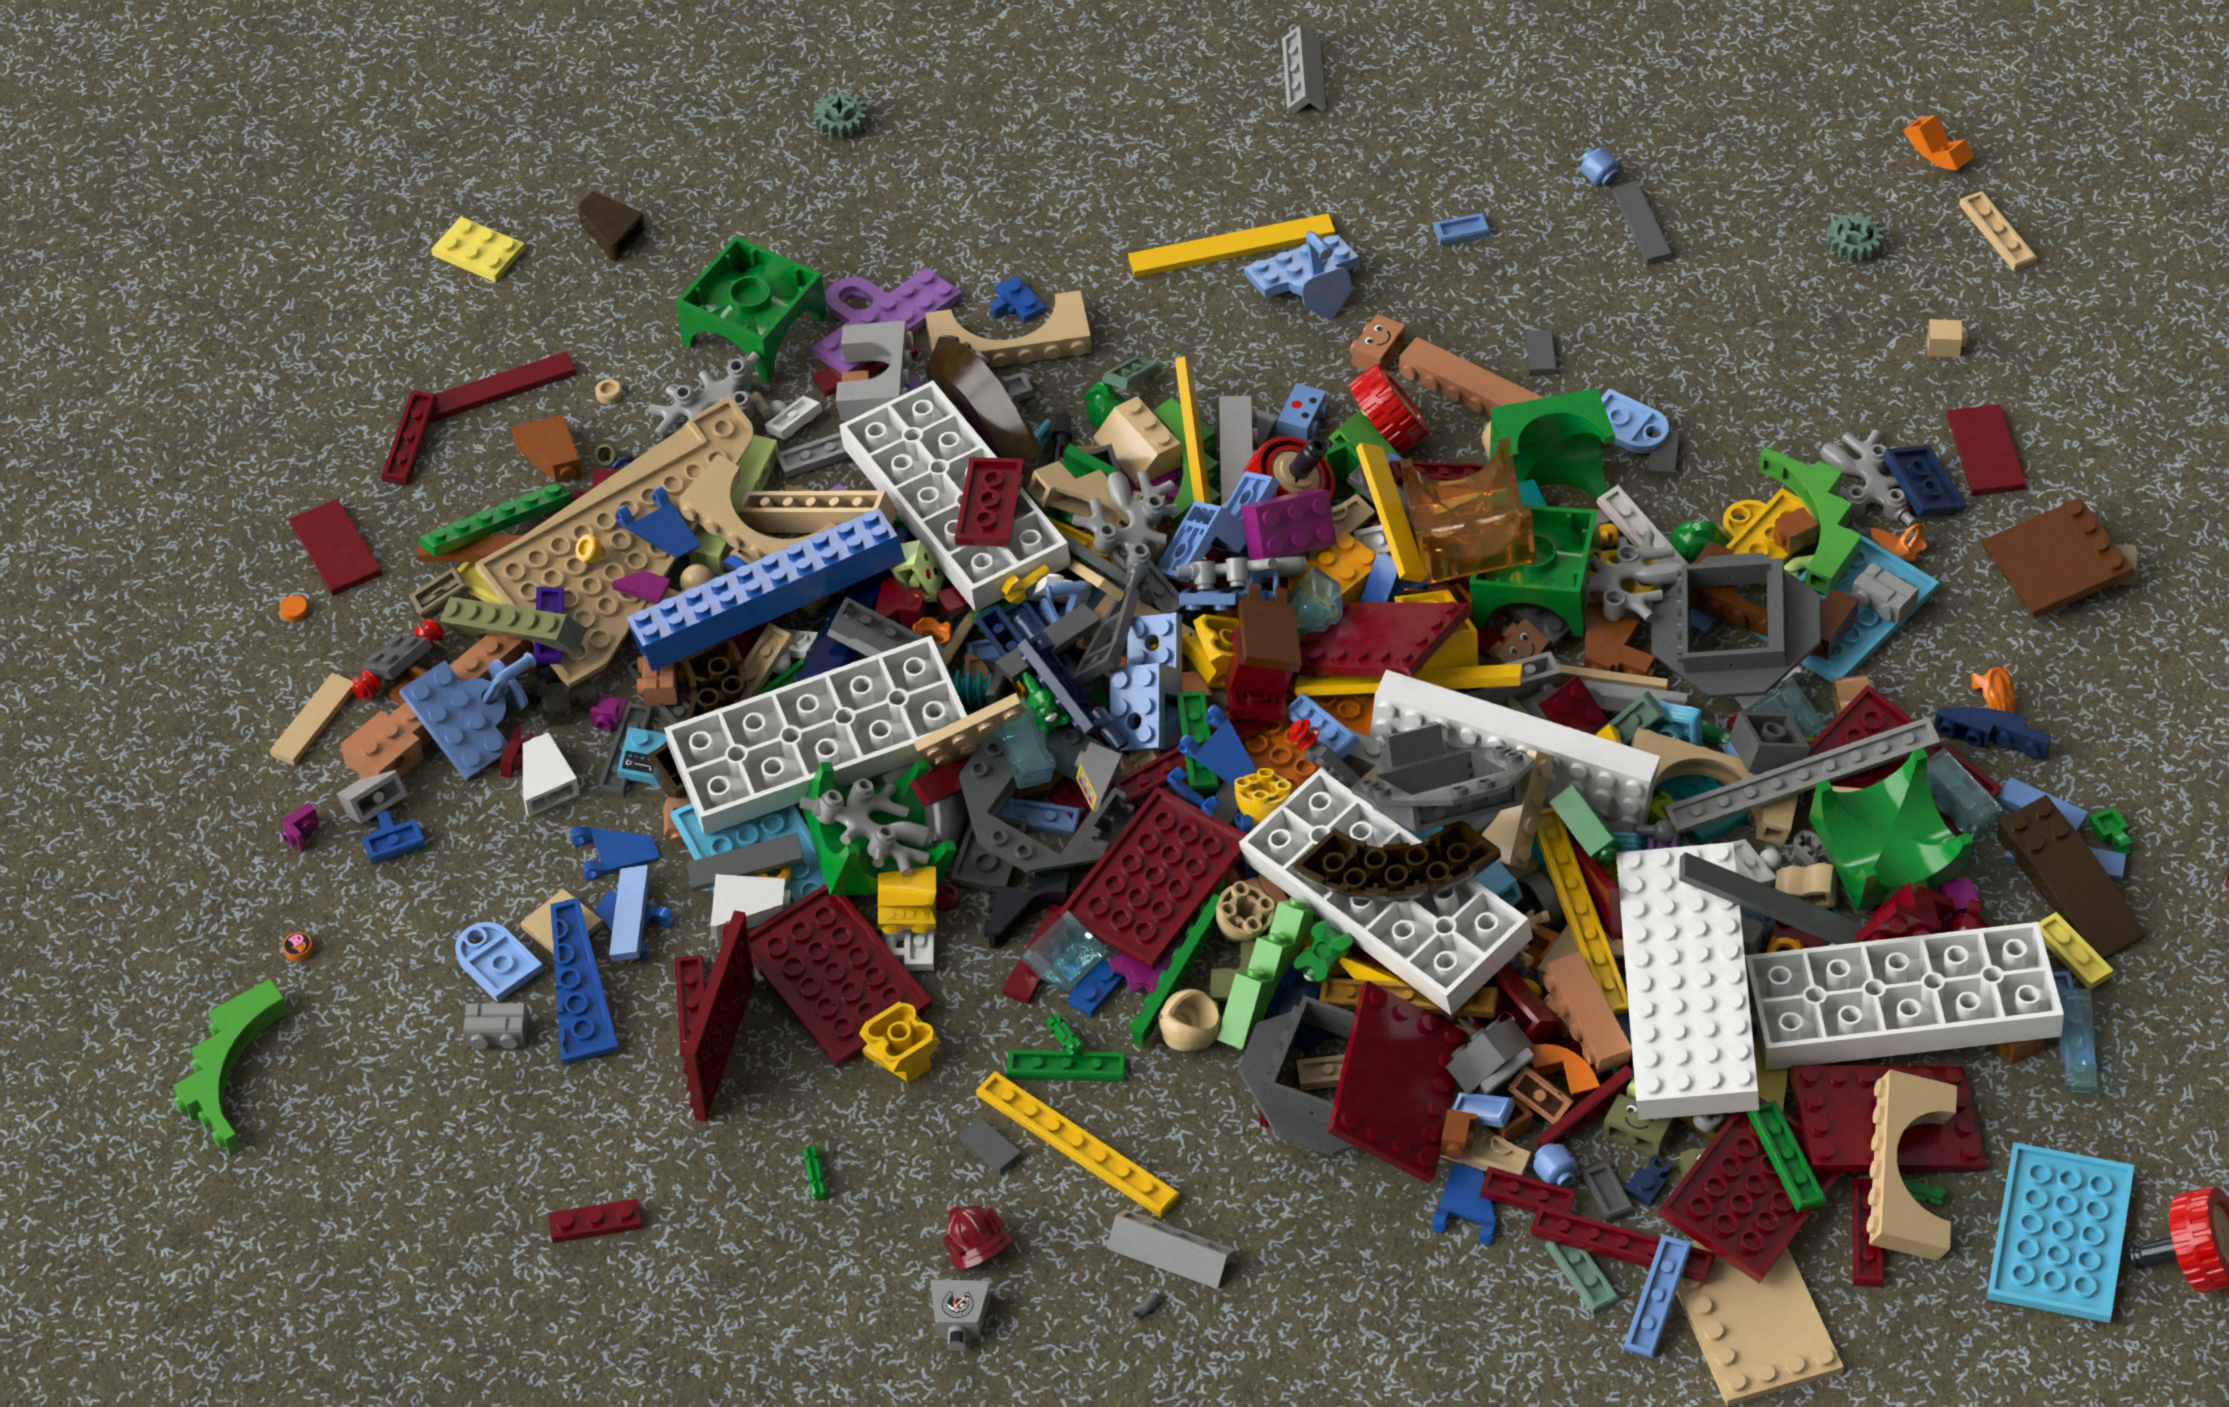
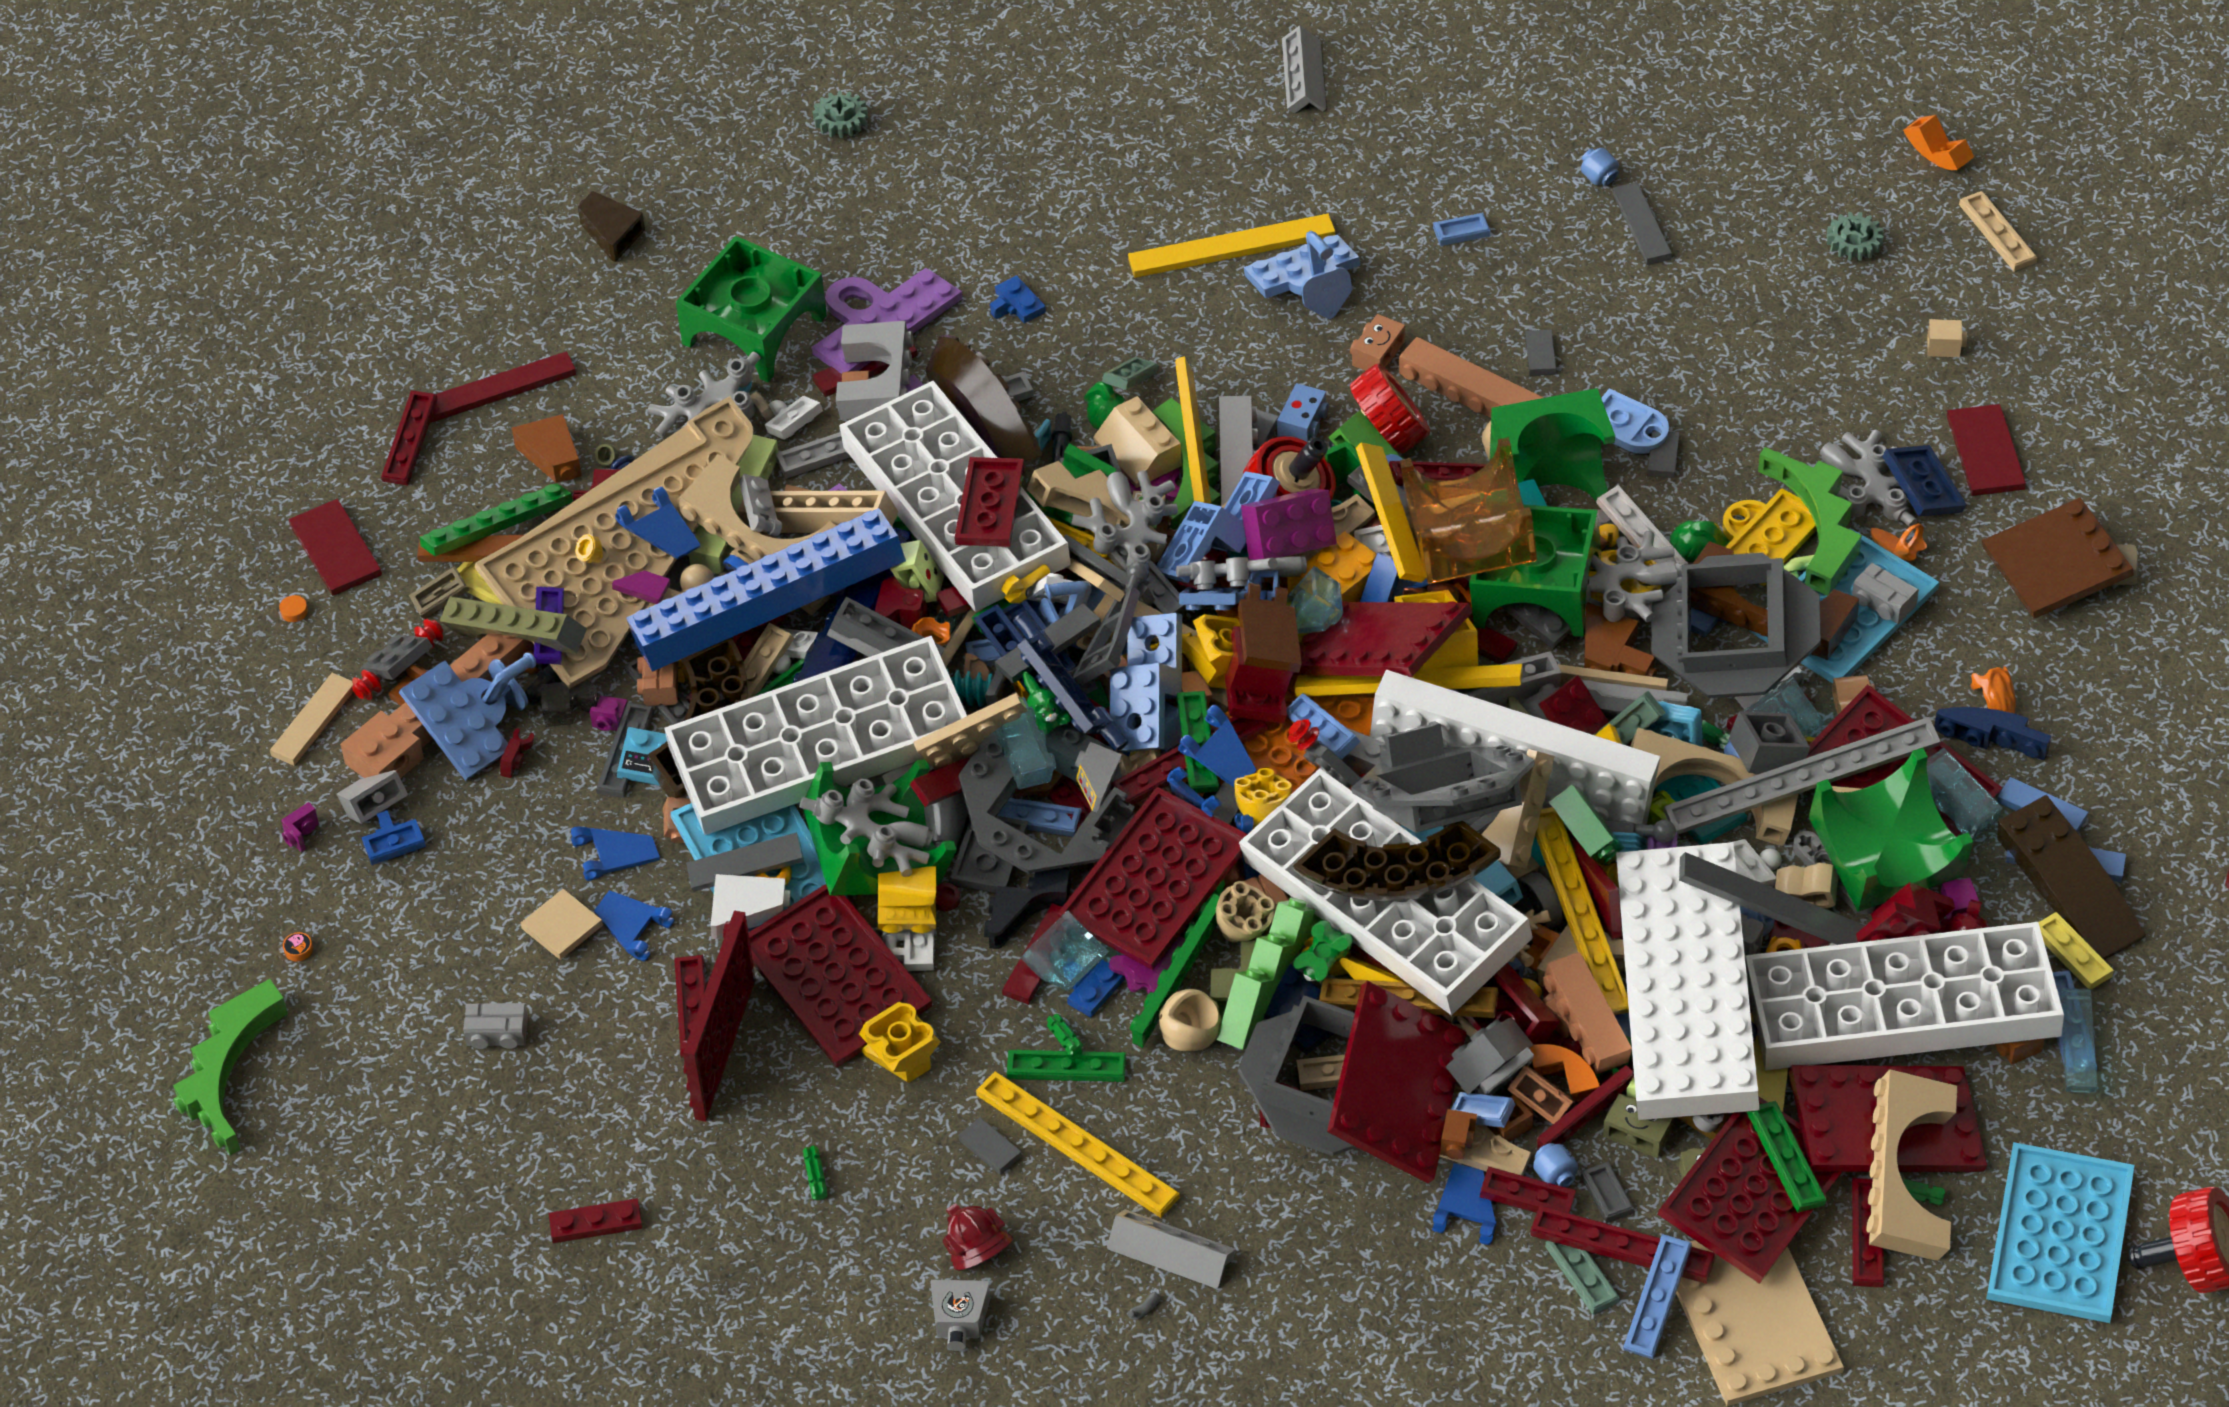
(478, 249): light yellow plate -> none
(498, 961): light blue plate -> none
(546, 775): white slope -> none
(581, 1002): blue wing -> none
(608, 391): tan tile -> none
(629, 913): tile -> none
(759, 505): none -> light grey plate
(1061, 336): tan arch -> none
(1519, 643): nougat brick -> none
(1649, 1183): dark blue plate -> none
(1795, 531): dark orange brick -> none
(2111, 826): green plate -> none

